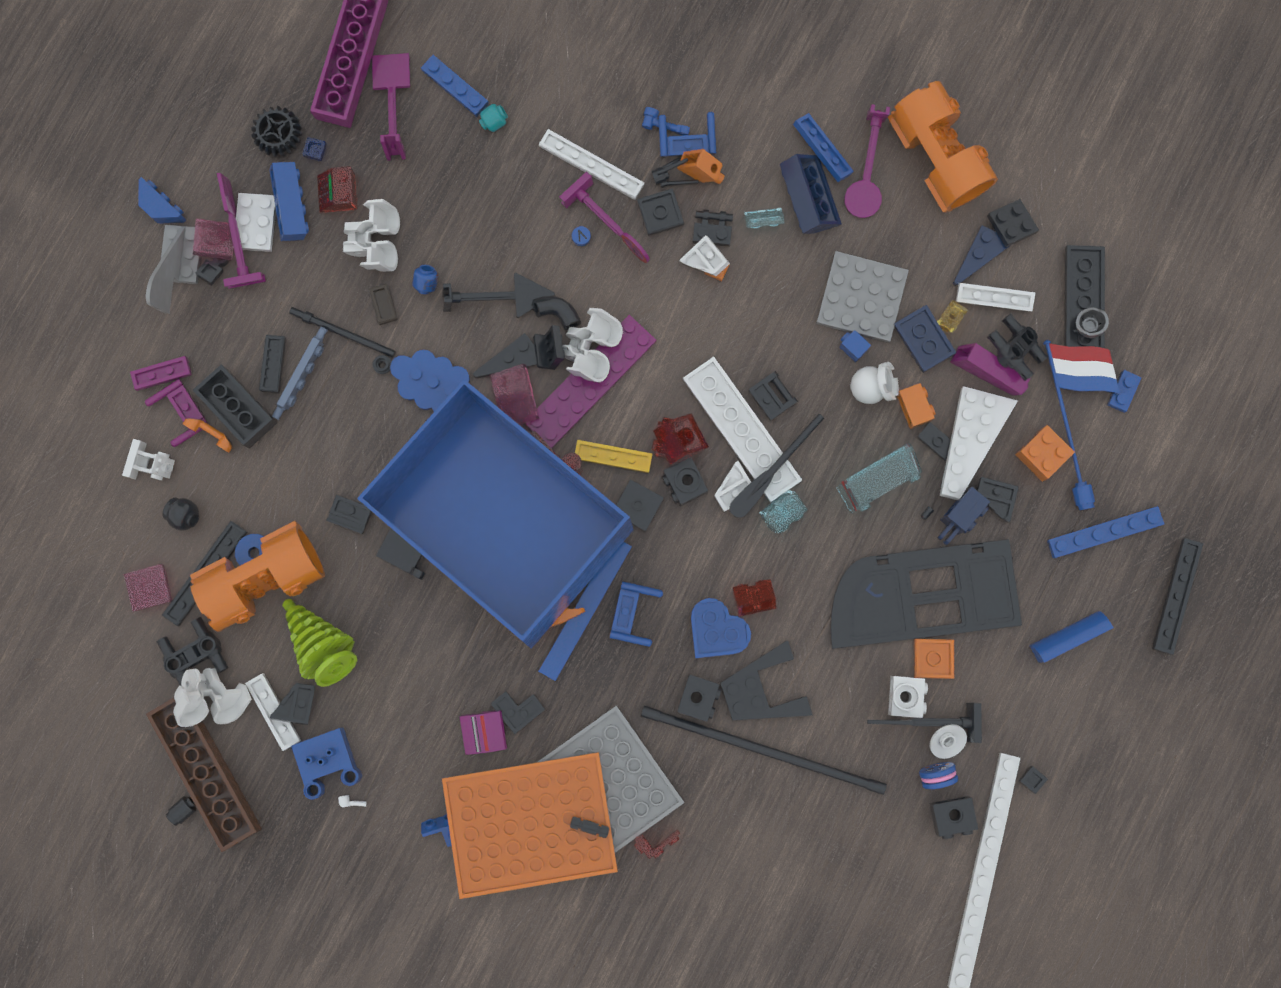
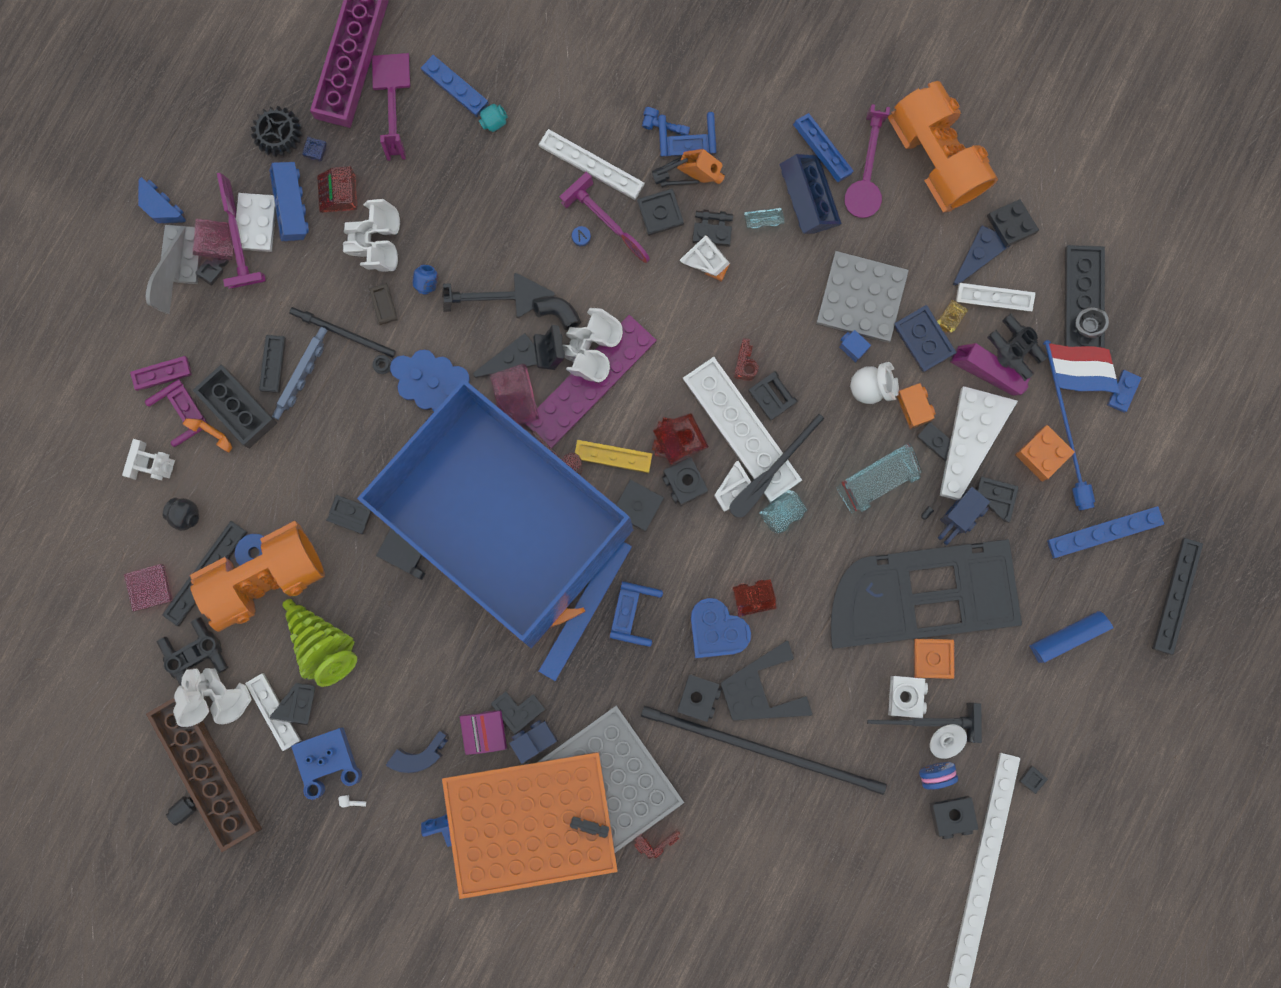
(410, 763): none -> dark blue arch
(532, 742): none -> dark blue brick
(742, 362): none -> clear red plate

